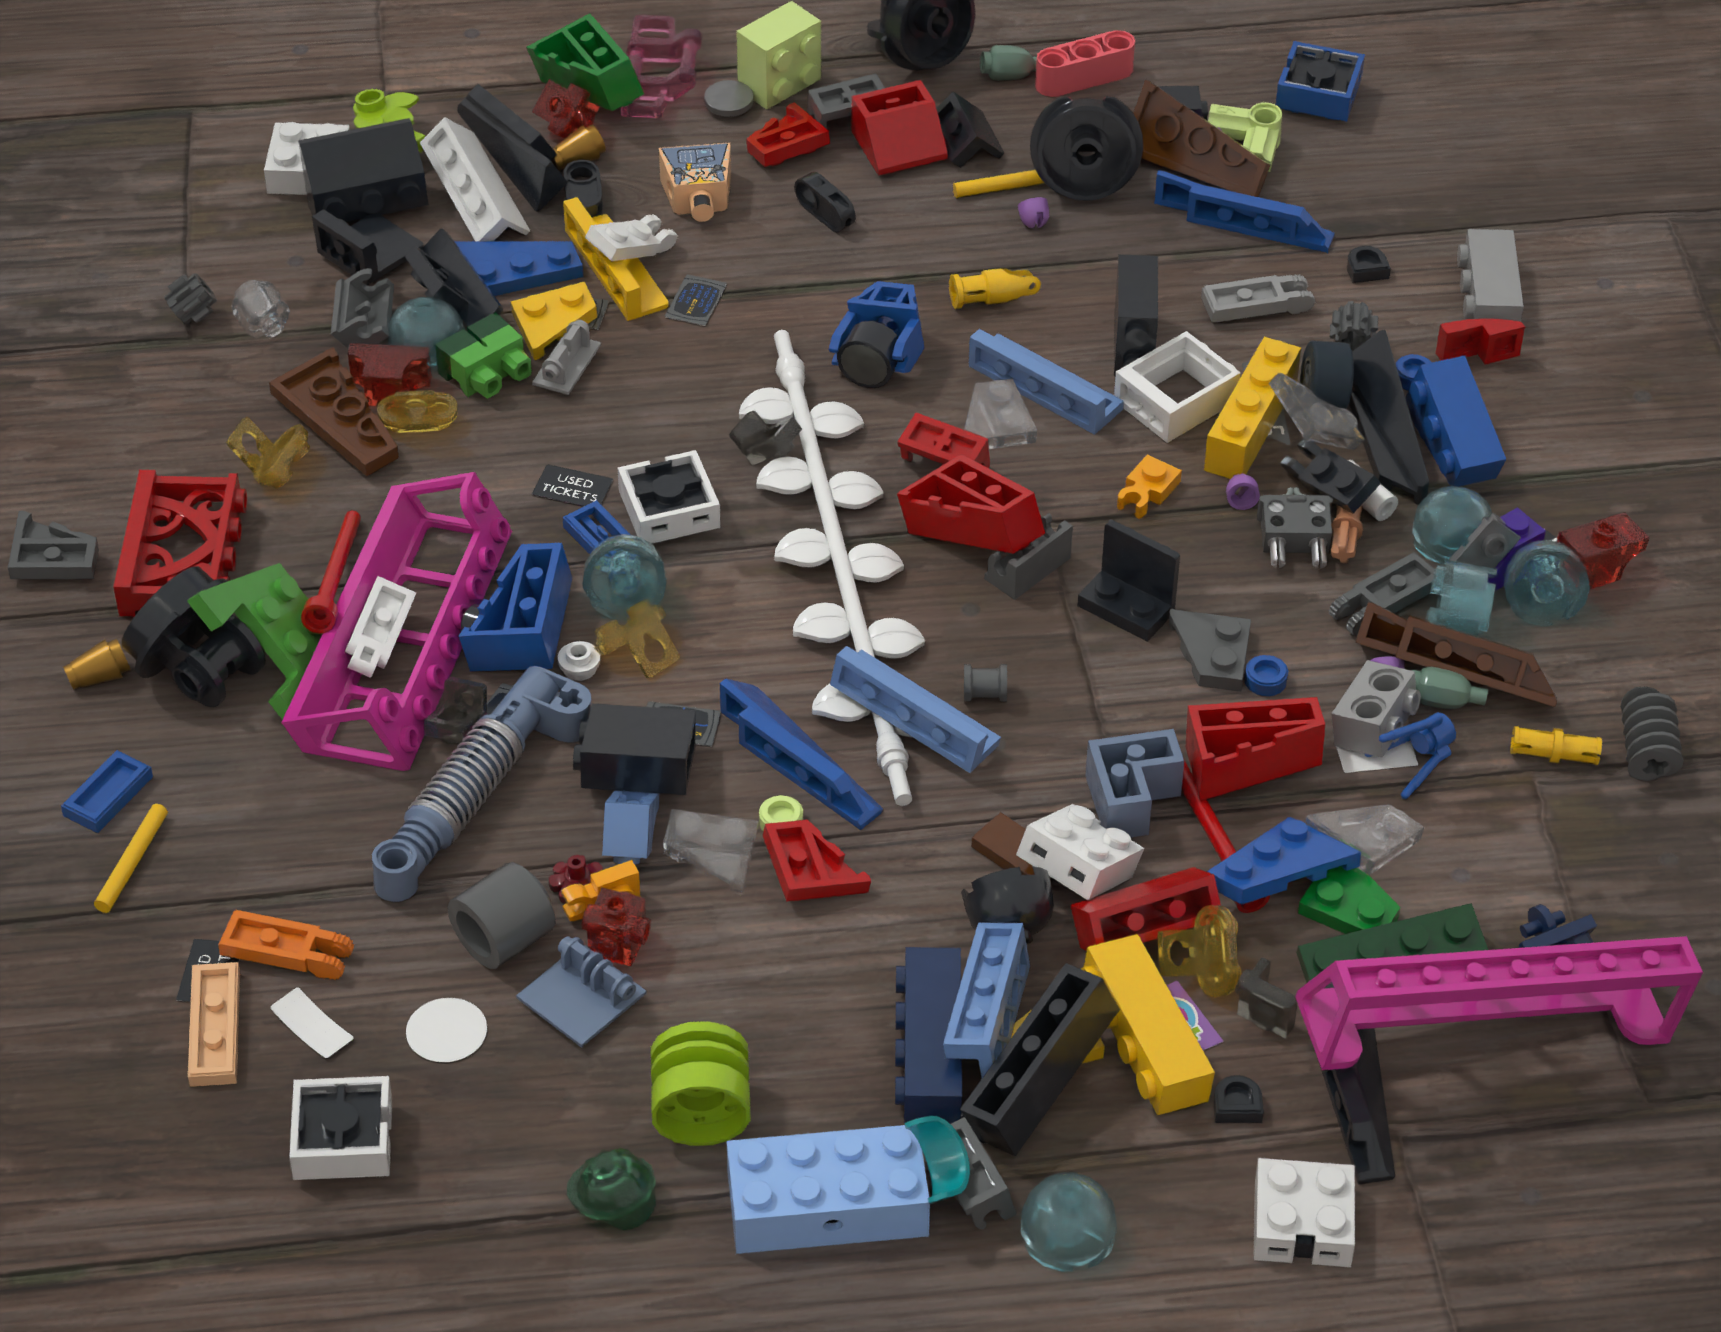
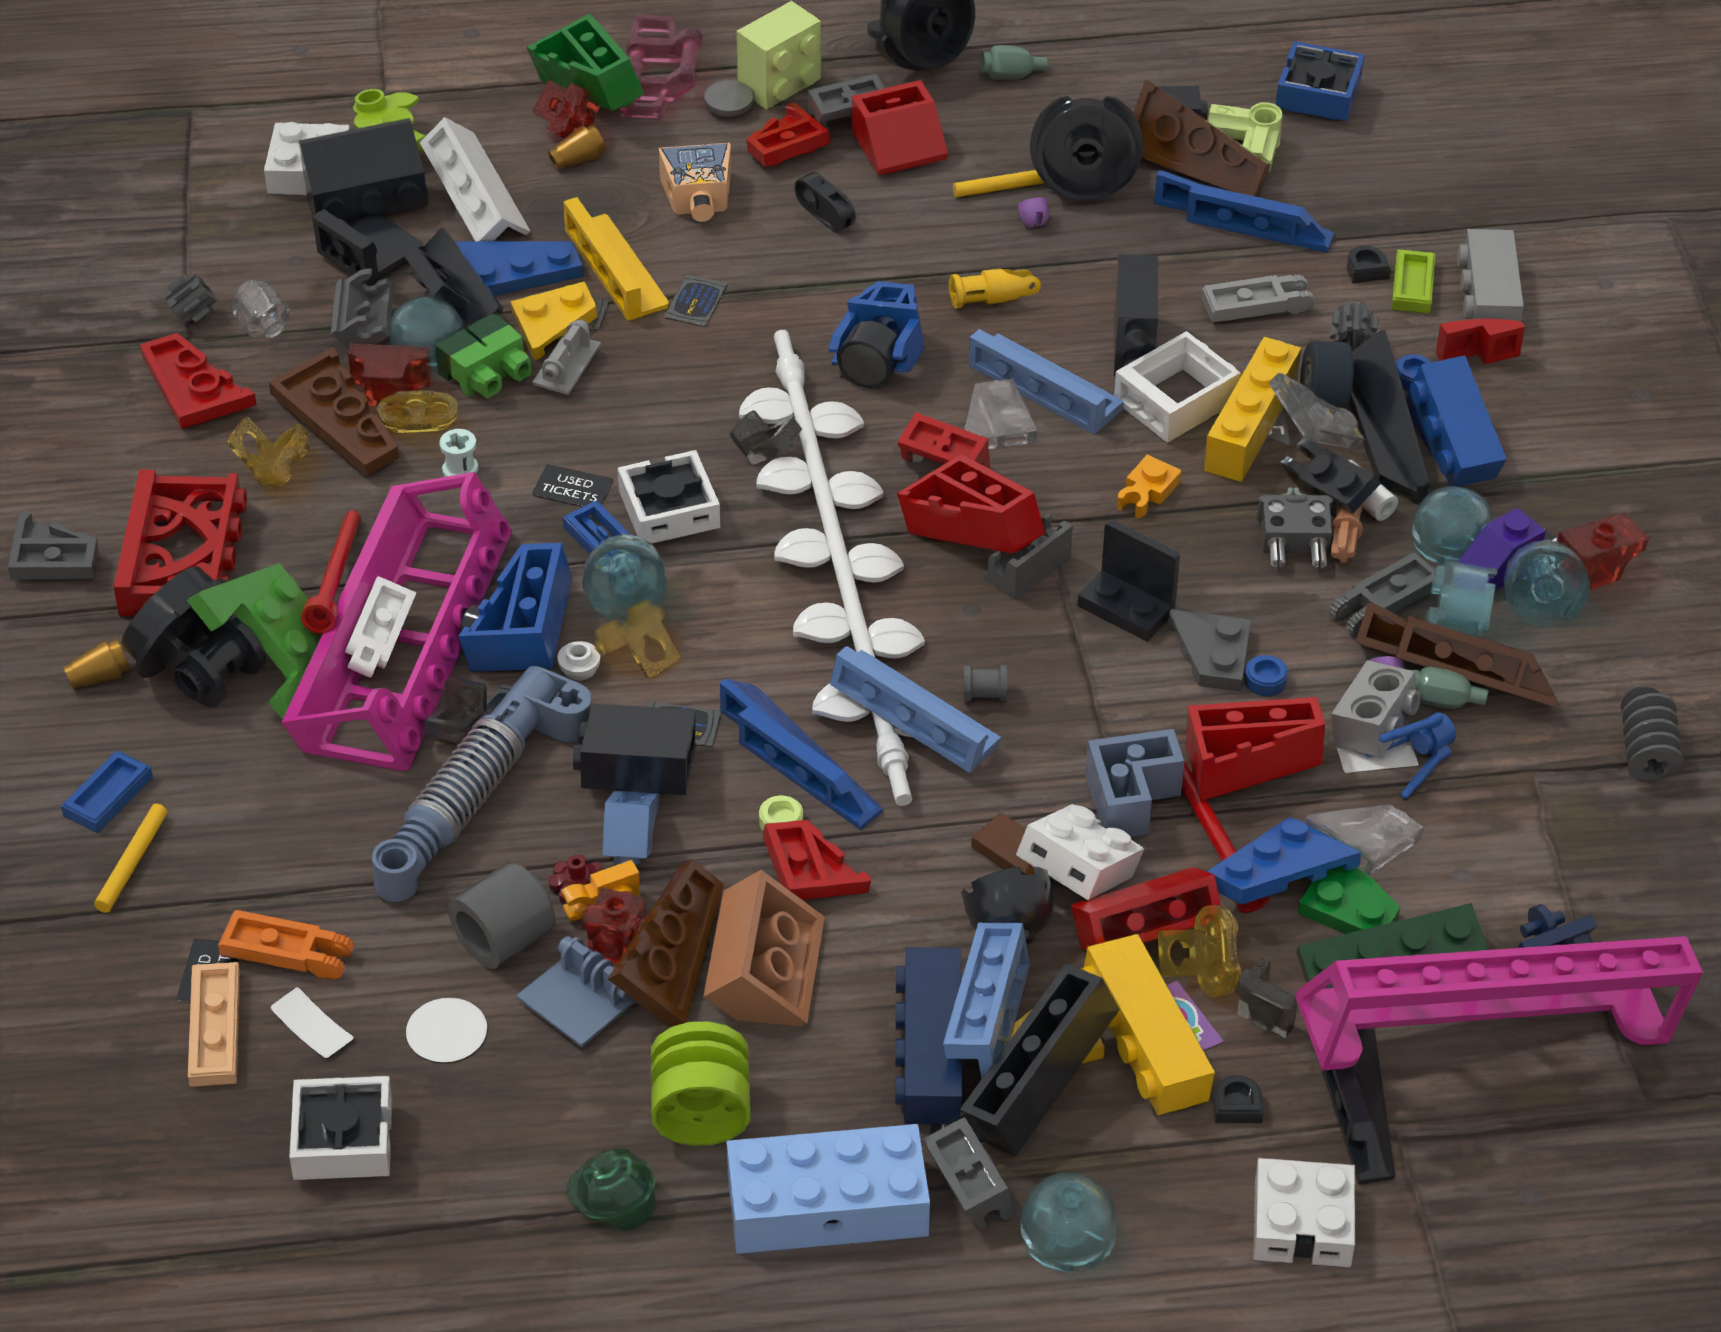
(190, 383): none -> red wing
(459, 455): none -> light aqua bush
(514, 146): black wedge -> none
(587, 191): black piece -> none
(631, 238): white hinge -> none
(669, 948): none -> reddish brown wing
(713, 845): clear wing -> none
(764, 953): none -> nougat slope
(944, 1155): teal helmet -> none
(965, 130): black panel -> none
(1085, 63): coral beam -> none
(1248, 494): medium lavender hinge -> none
(1413, 281): none -> lime tile
(1487, 543): flat silver hinge -> none
(1556, 745): yellow pin -> none

